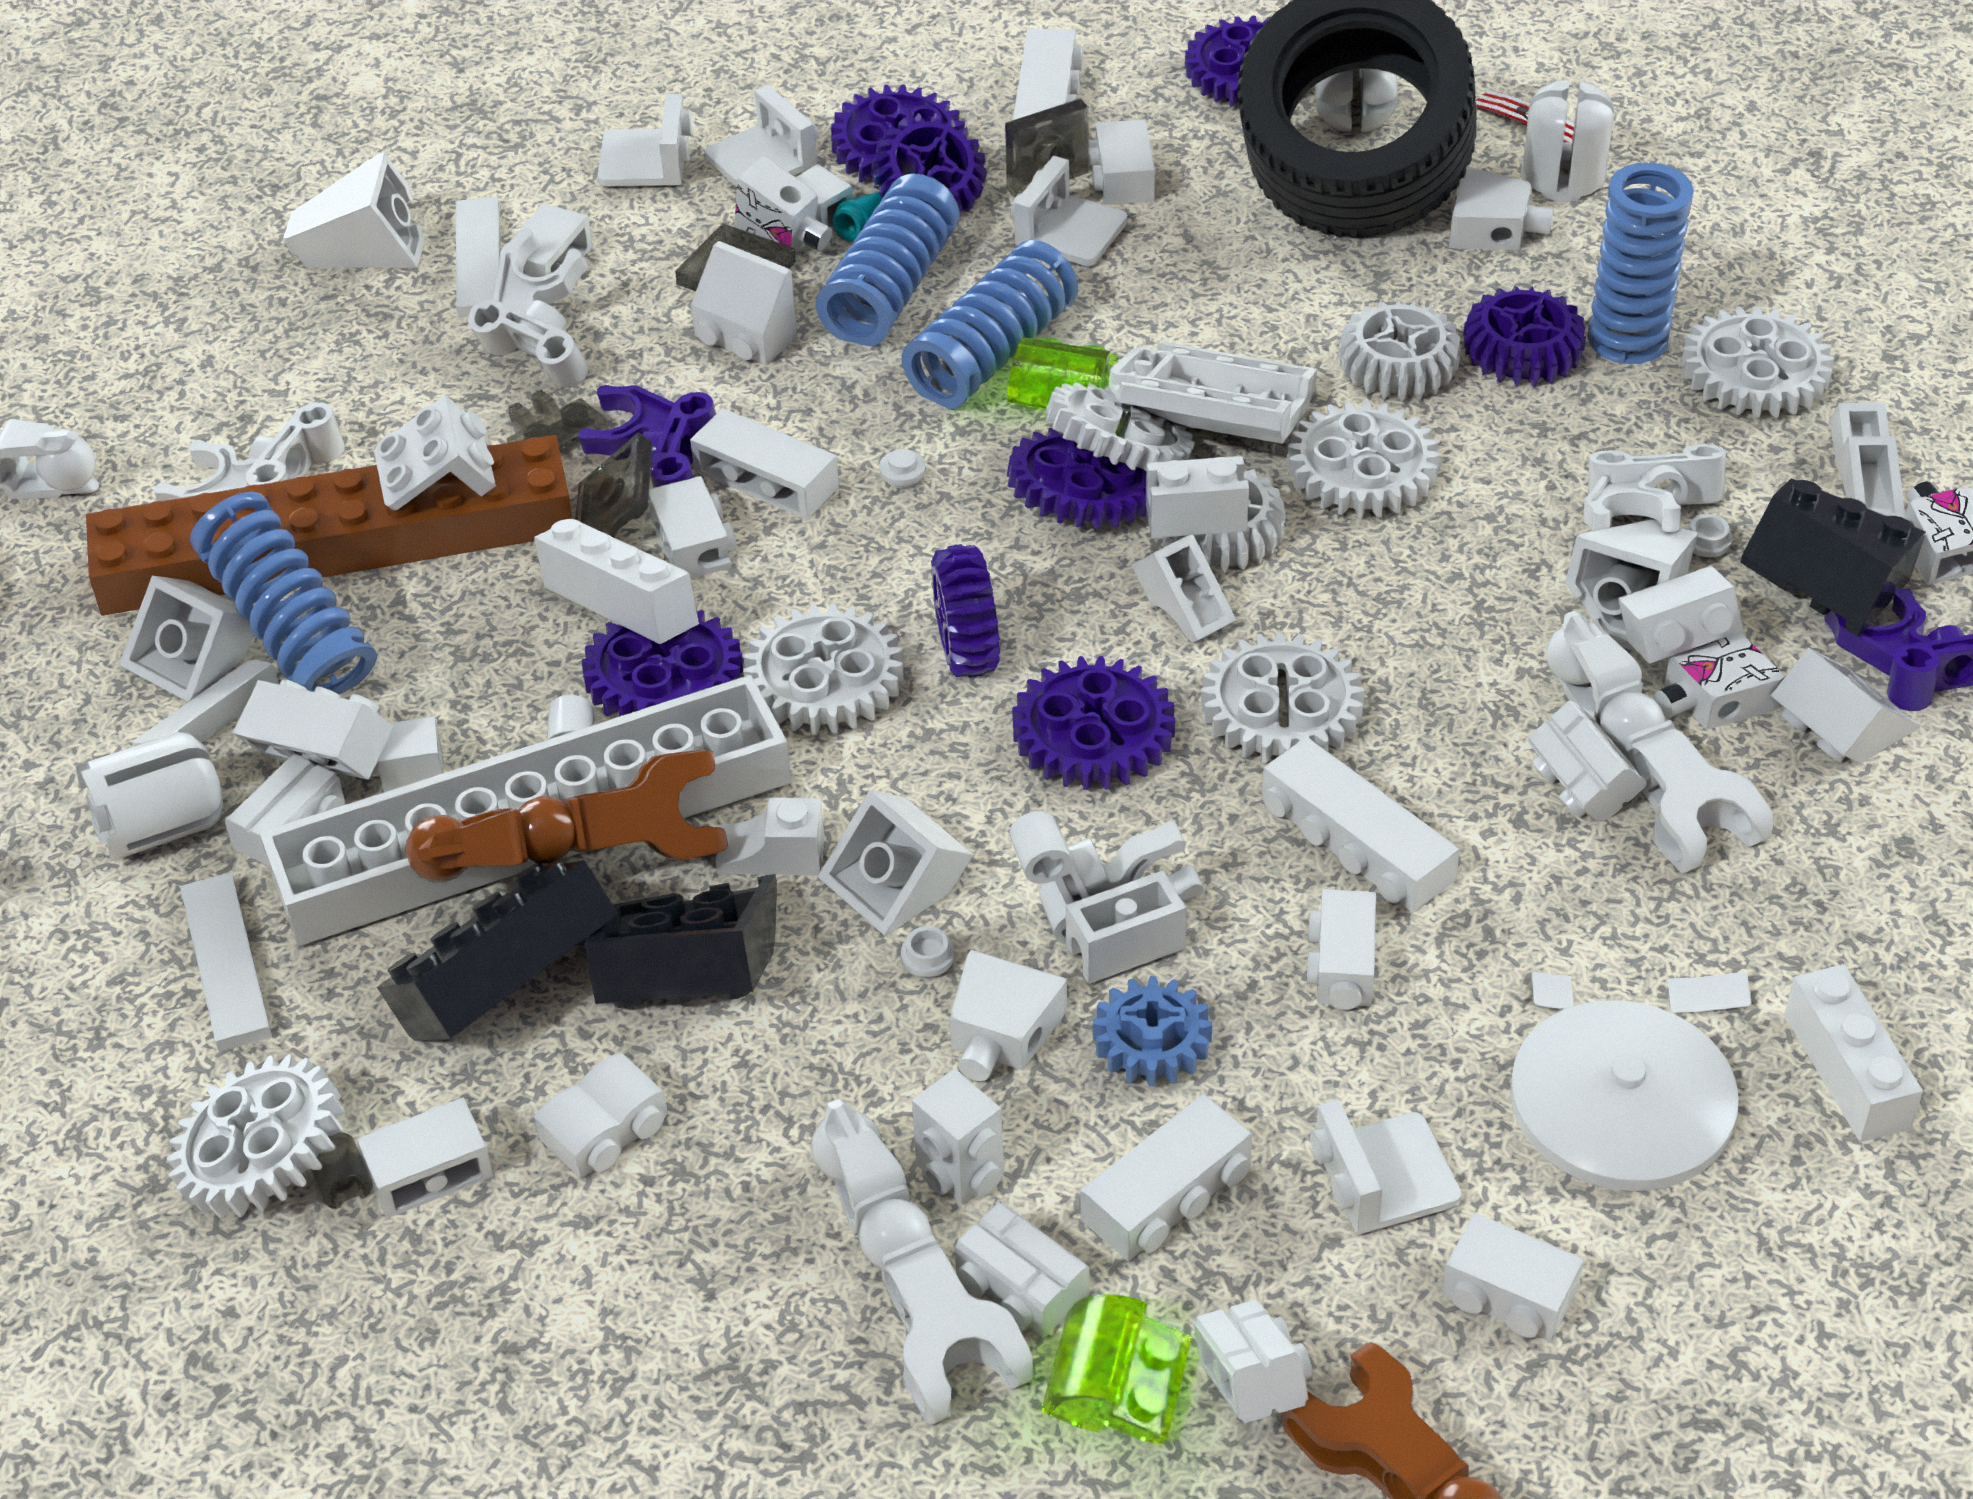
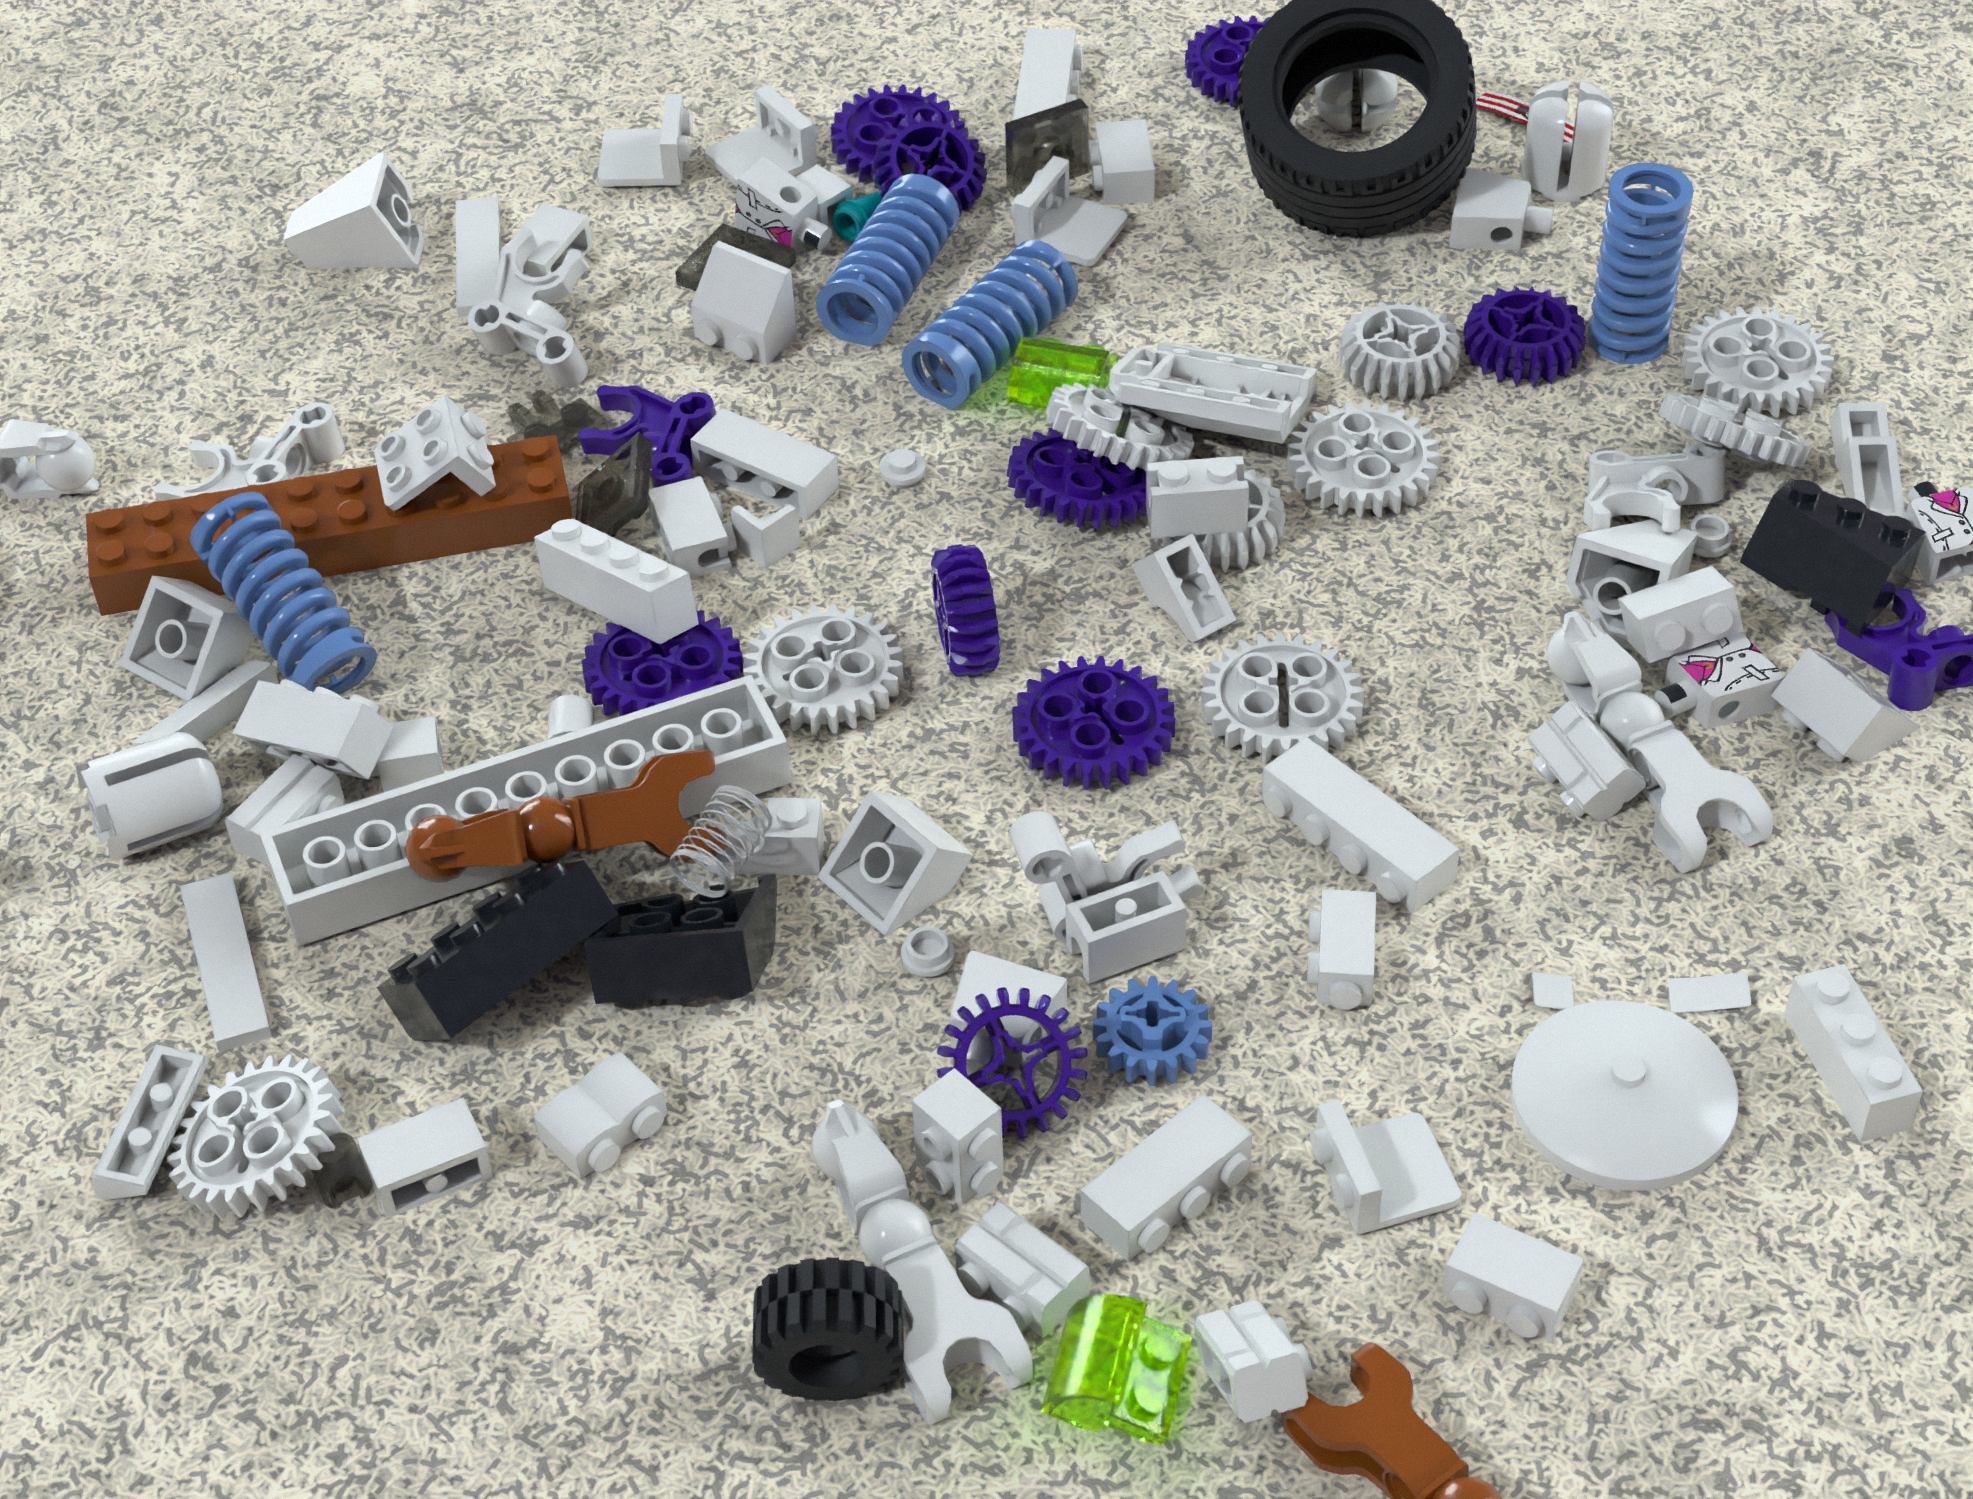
(148, 1123): none -> white slope
(715, 868): none -> white piece
(766, 538): none -> white panel
(828, 1329): none -> black tyre
(1053, 1042): none -> dark purple gear
(1747, 434): none -> white gear

